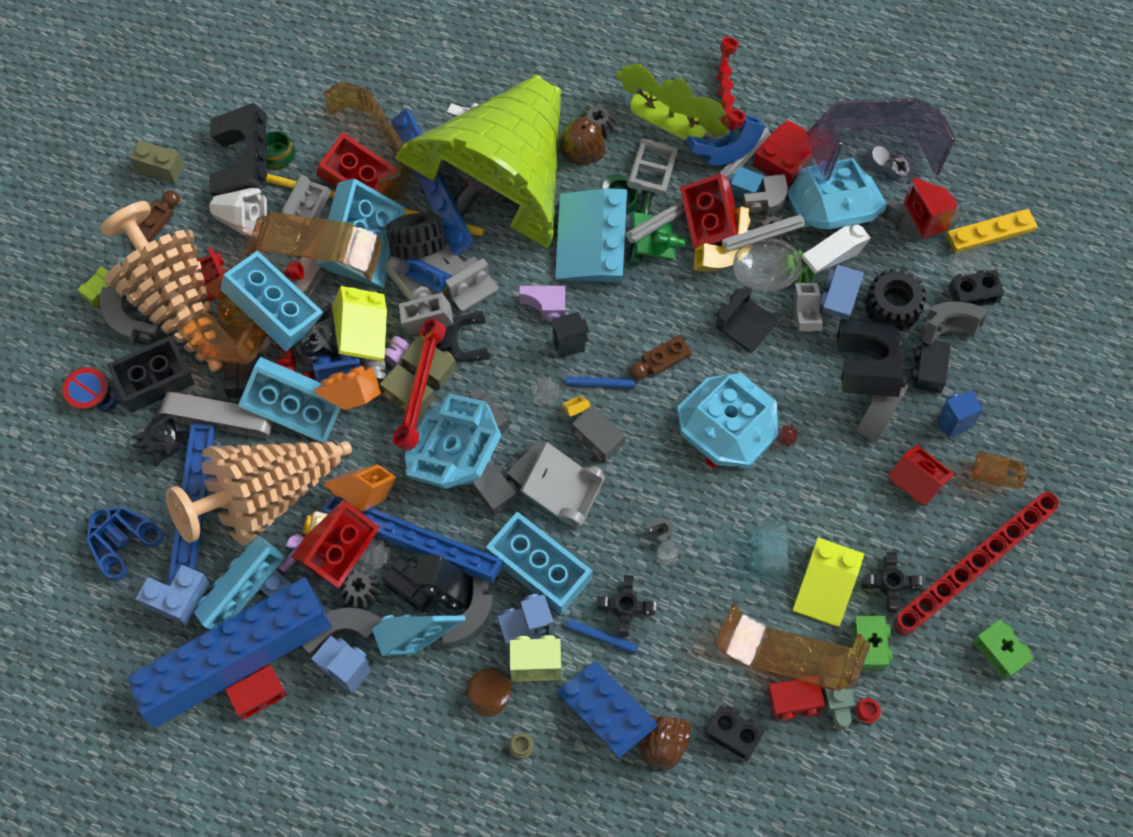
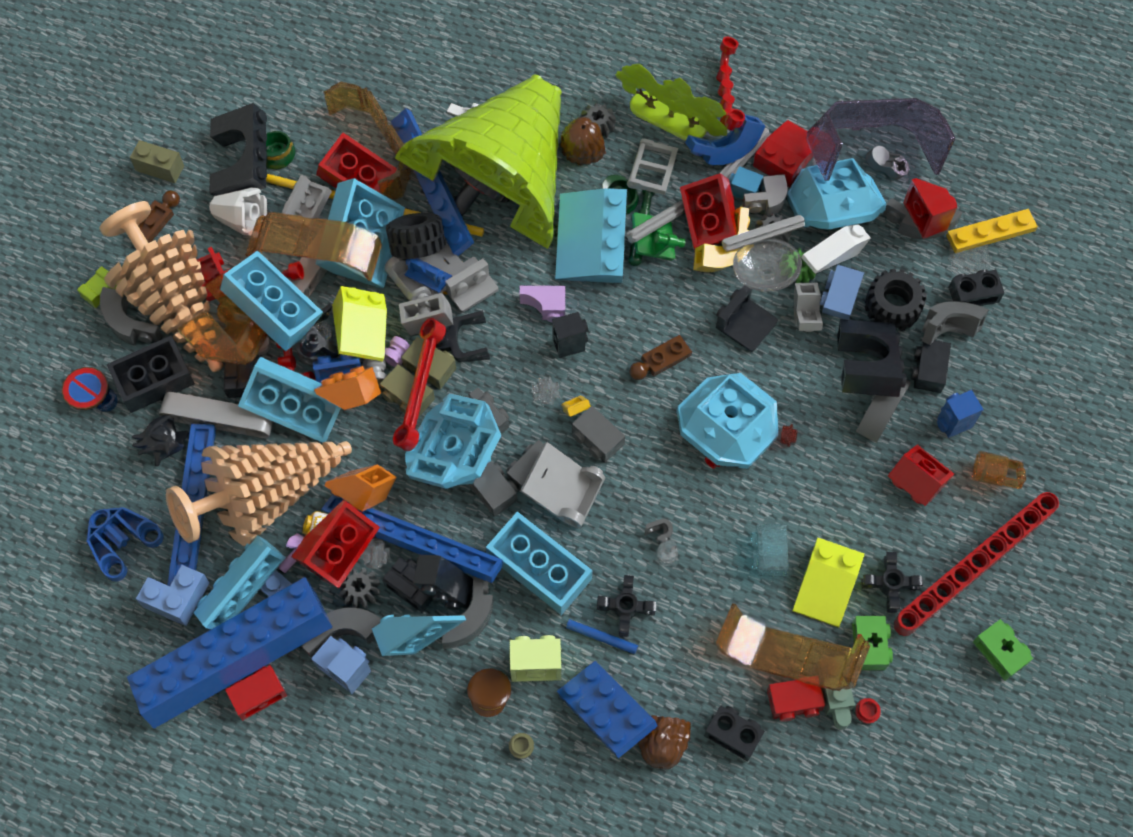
(531, 620): medium blue brick -> none
(600, 382): blue bar -> none

